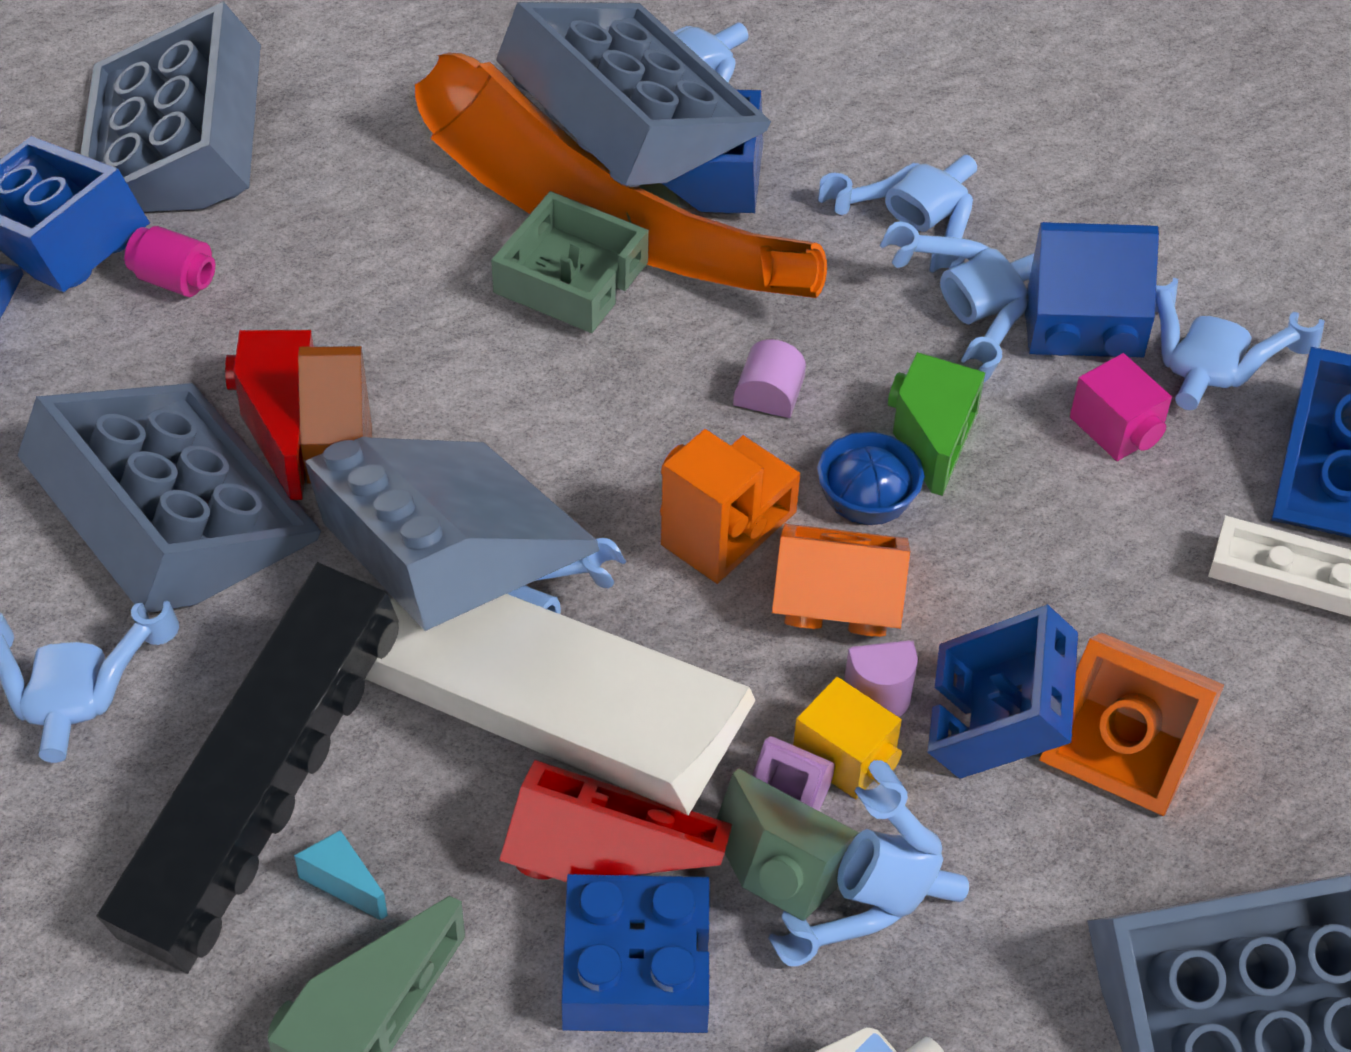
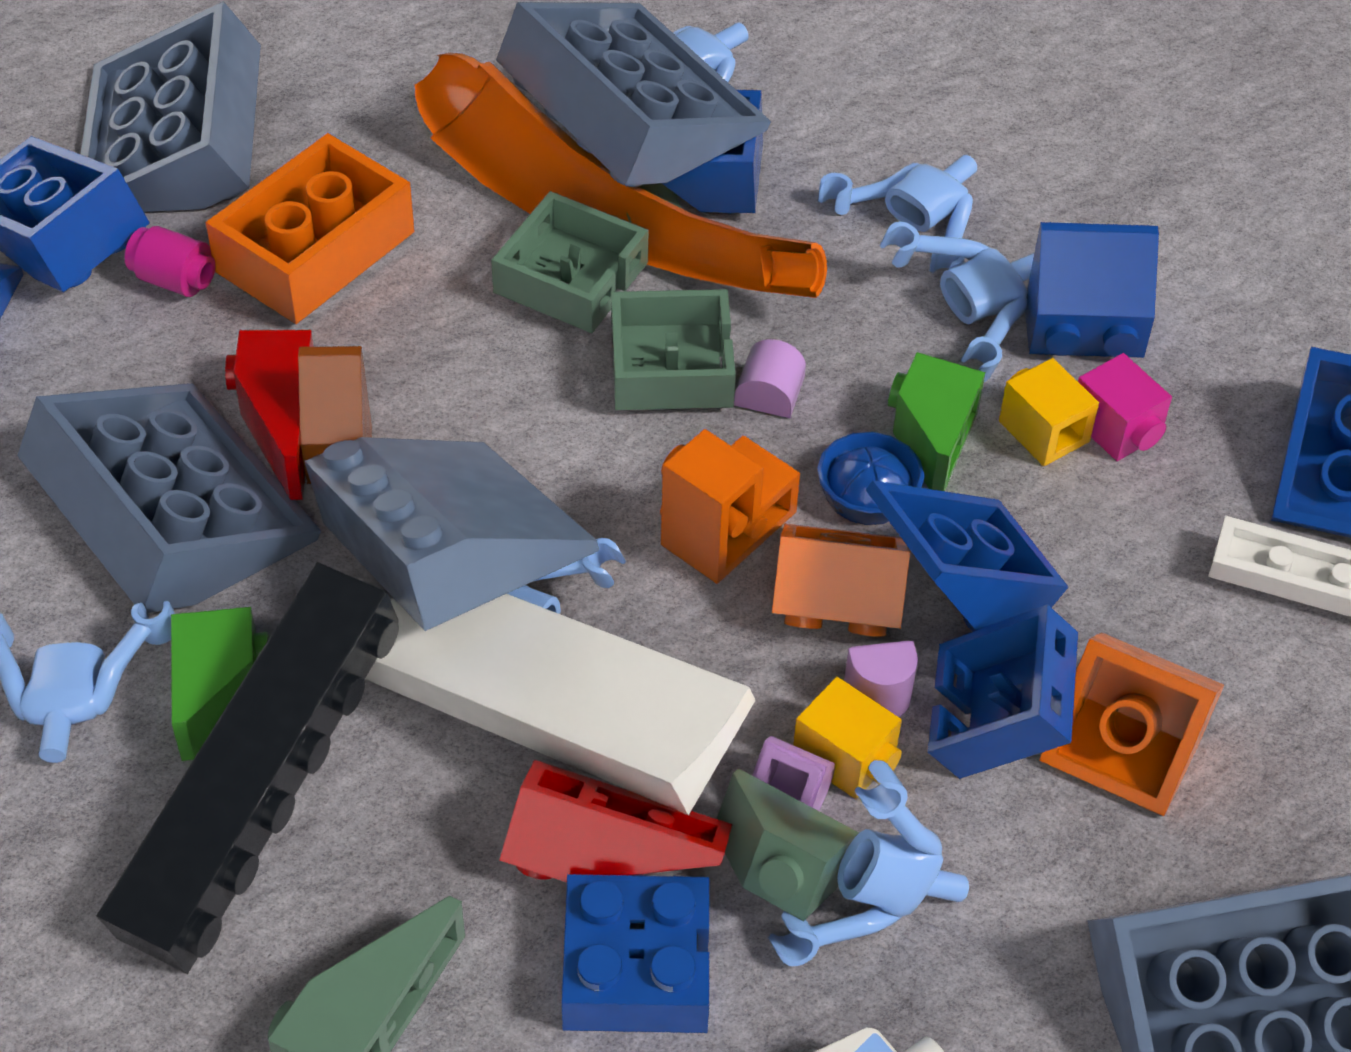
(207, 667): none -> bright green slope
(311, 227): none -> orange brick
(340, 872): medium azure piece -> none
(671, 349): none -> sand green piece
(971, 551): none -> blue slope
(1048, 411): none -> yellow brick
(1216, 348): light blue piece -> none

